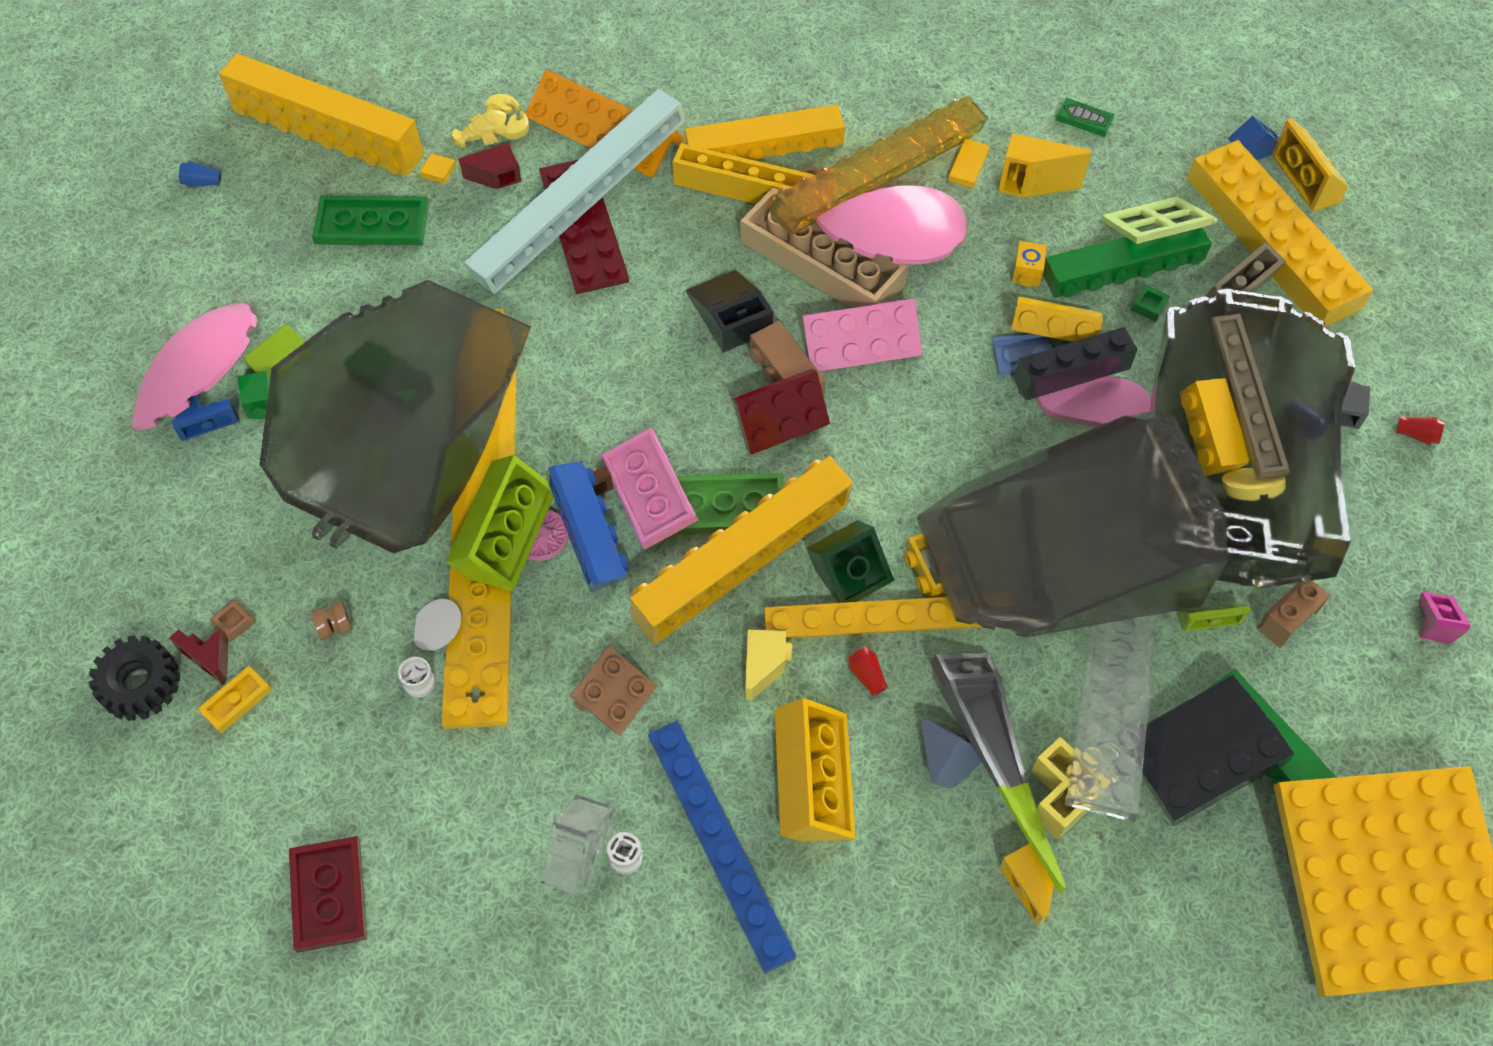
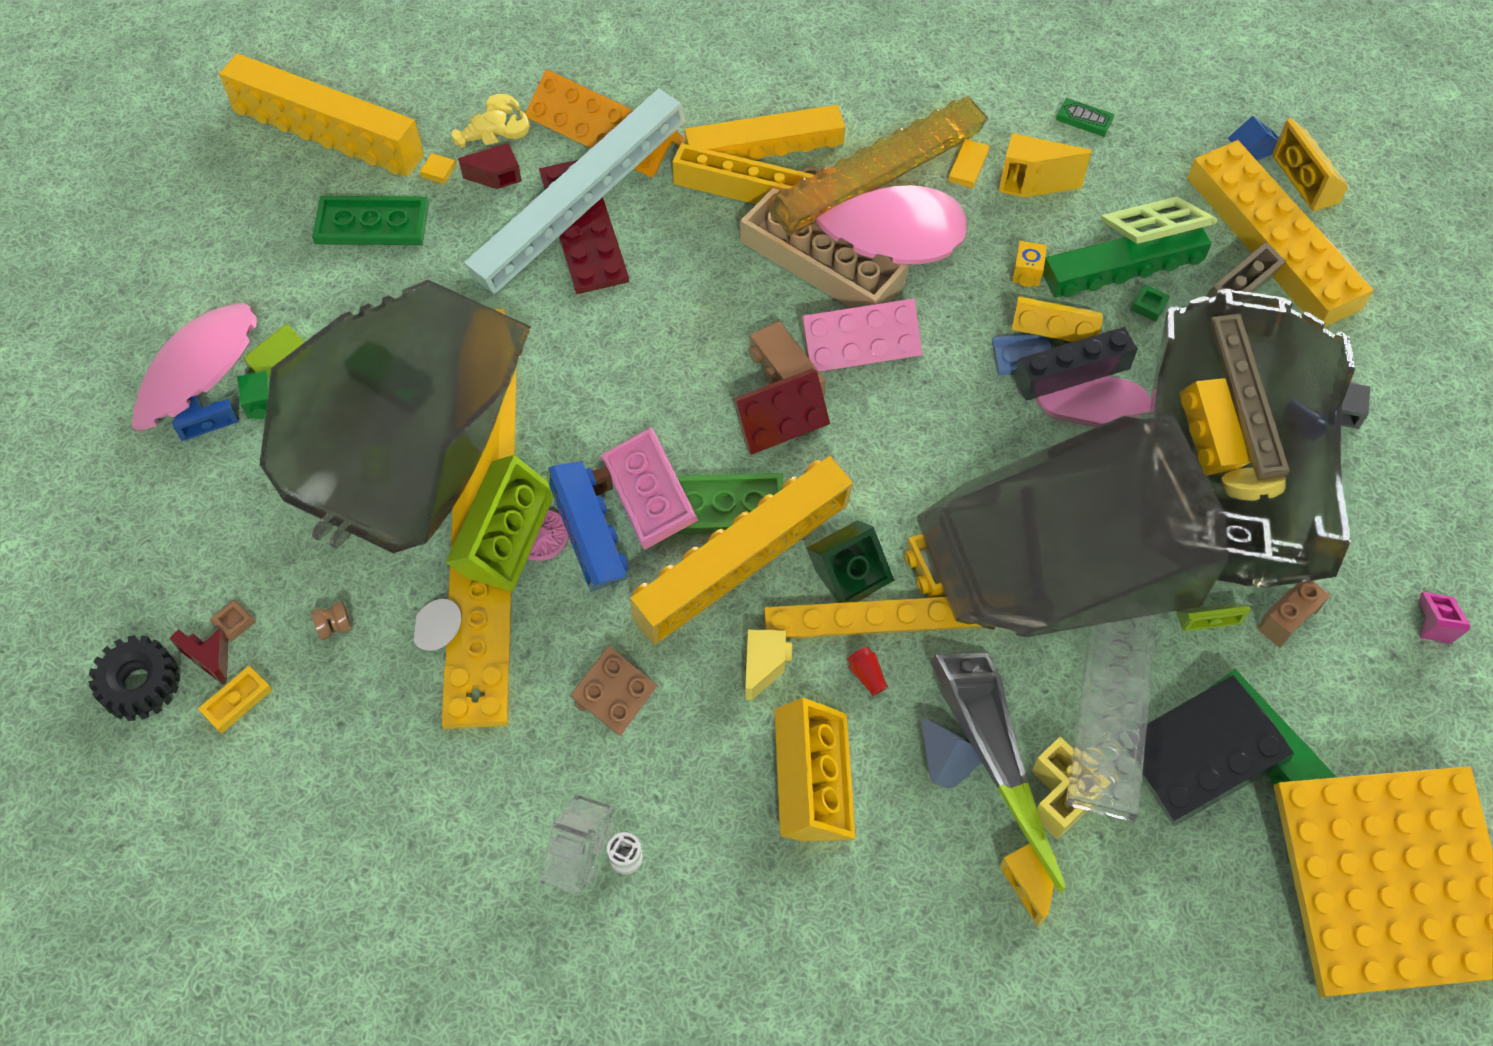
(198, 175): blue cone -> none
(327, 894): dark red plate -> none
(414, 670): white wheel -> none
(722, 848): blue plate -> none
(731, 309): black slope -> none
(1422, 429): red cone -> none

